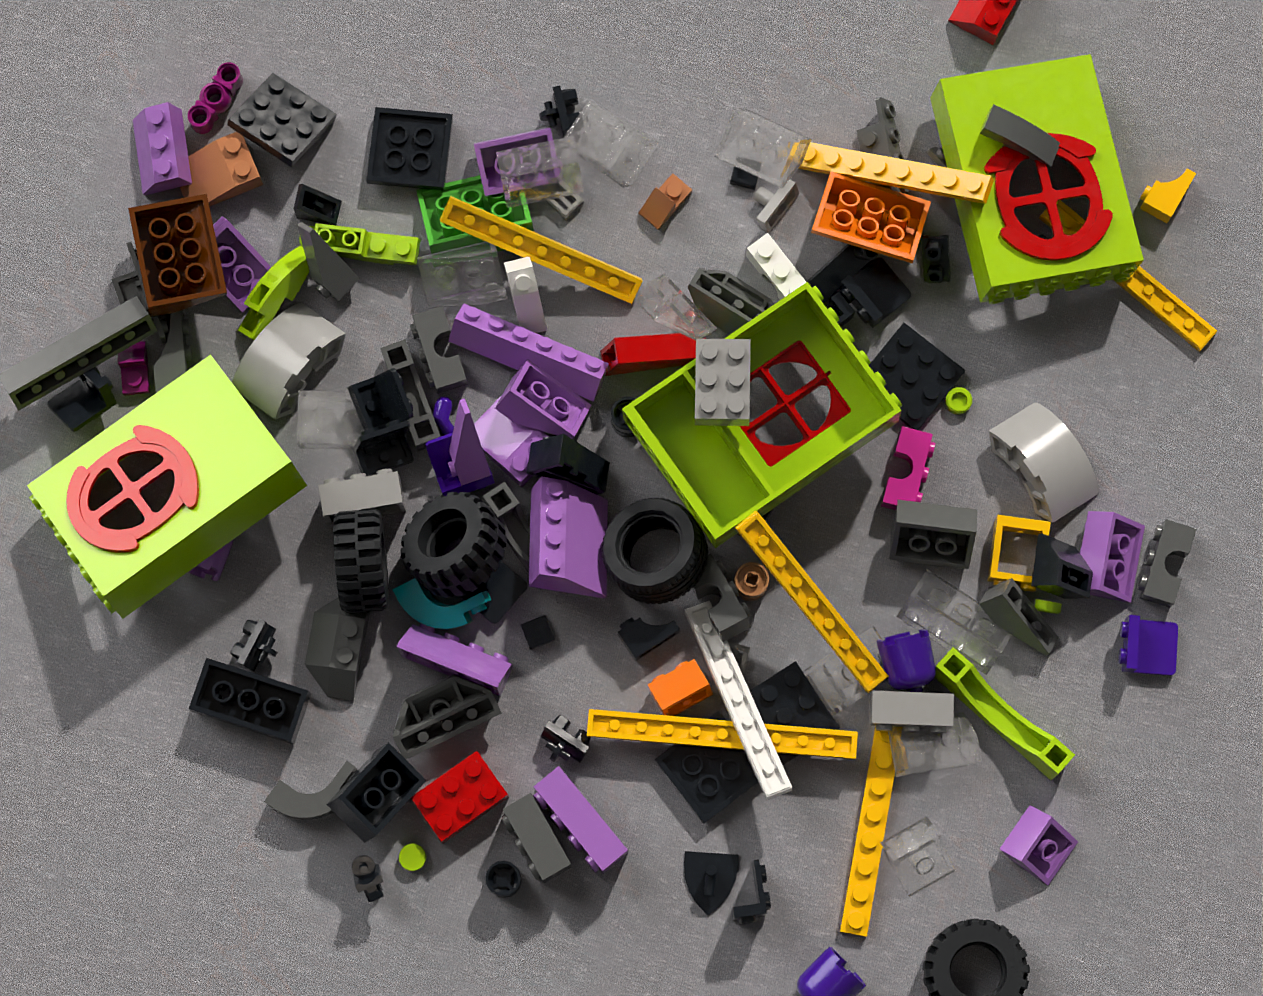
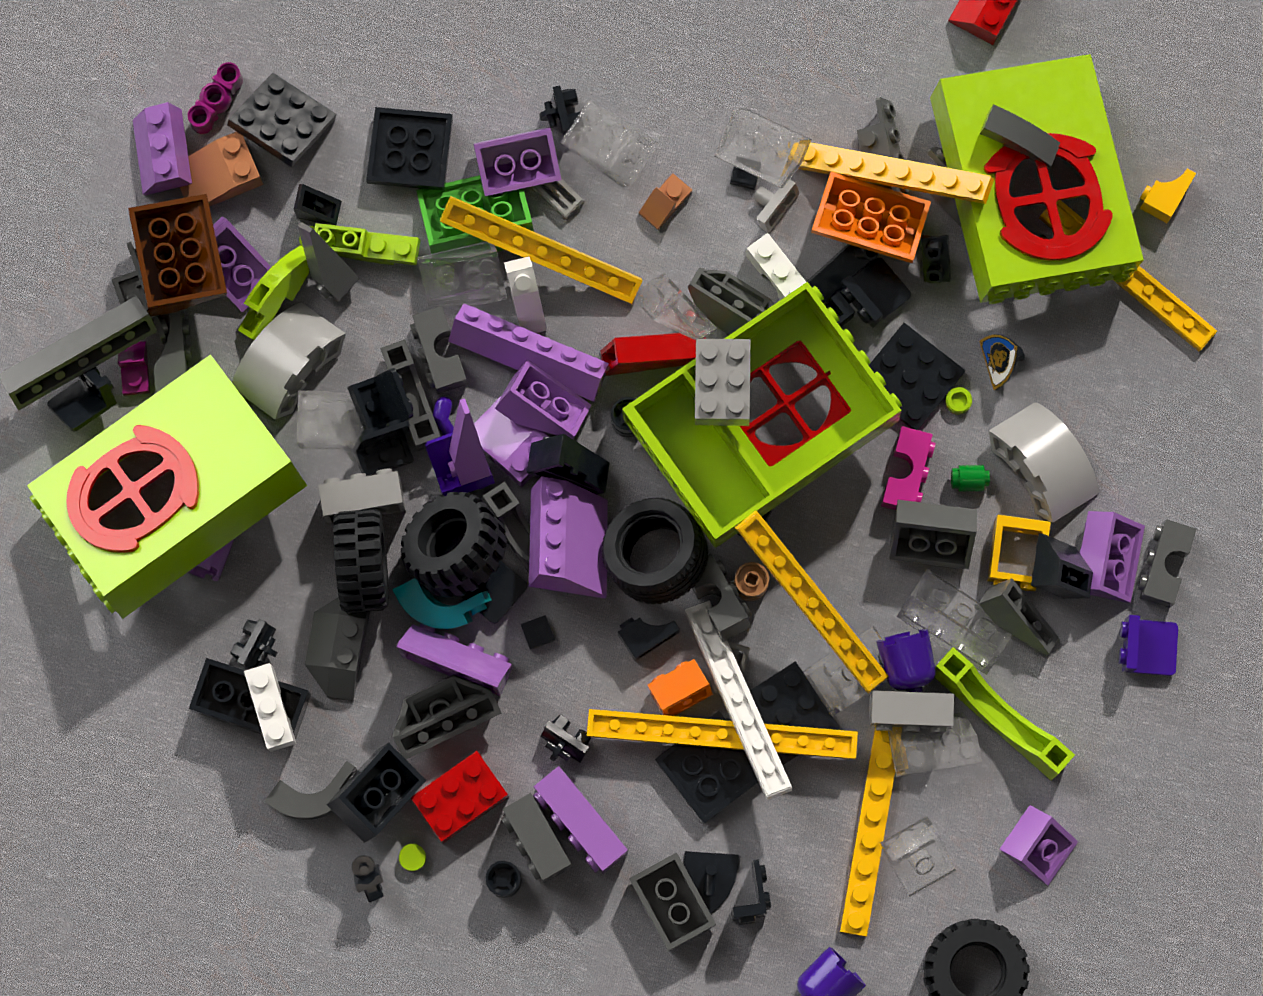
(269, 707): none -> white arch
(540, 172): clear slope -> none
(672, 901): none -> dark grey brick
(969, 478): none -> green brick
(1000, 358): none -> shield
(1048, 606): lime tile -> none

